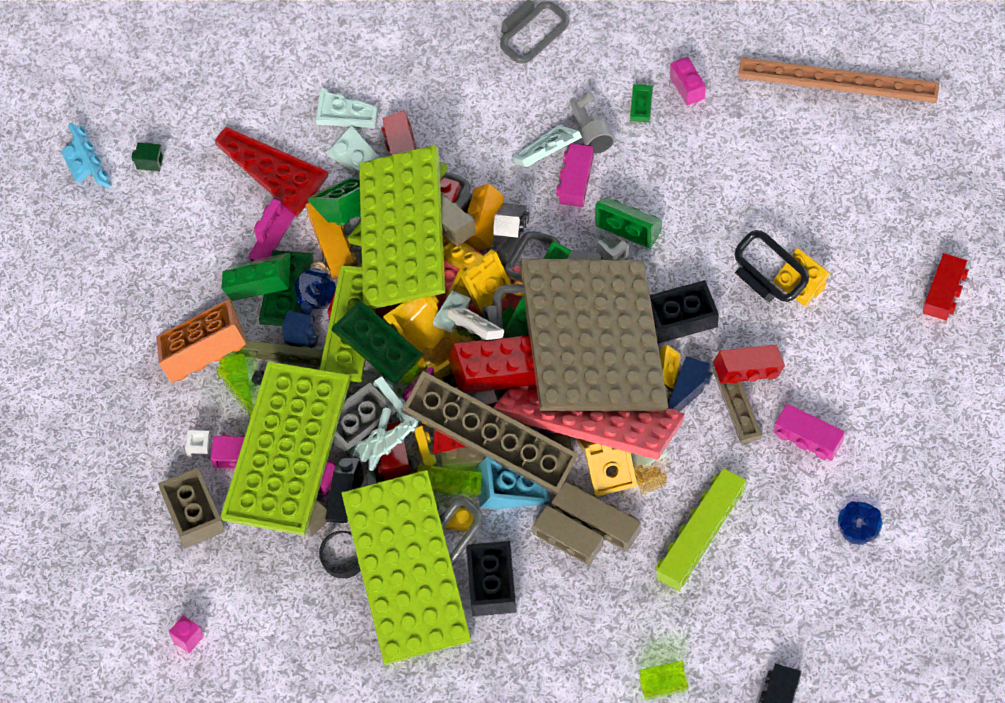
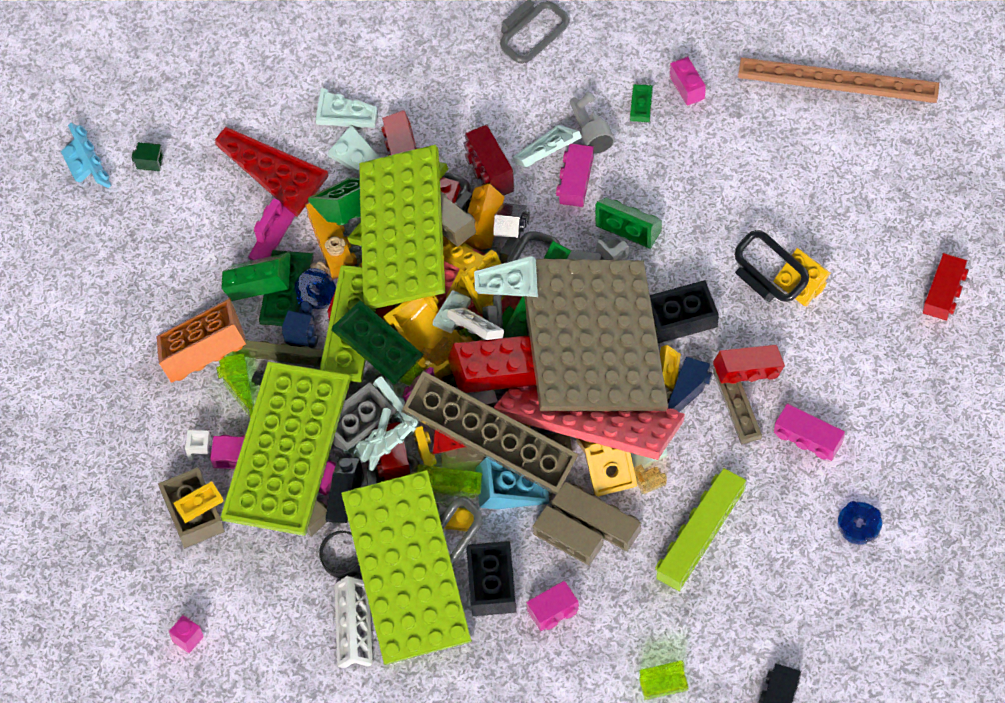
(198, 502): none -> yellow plate
(335, 250): none -> tan plate
(347, 622): none -> white fence
(488, 160): none -> dark red brick
(510, 278): none -> light aqua wing
(553, 606): none -> dark pink brick

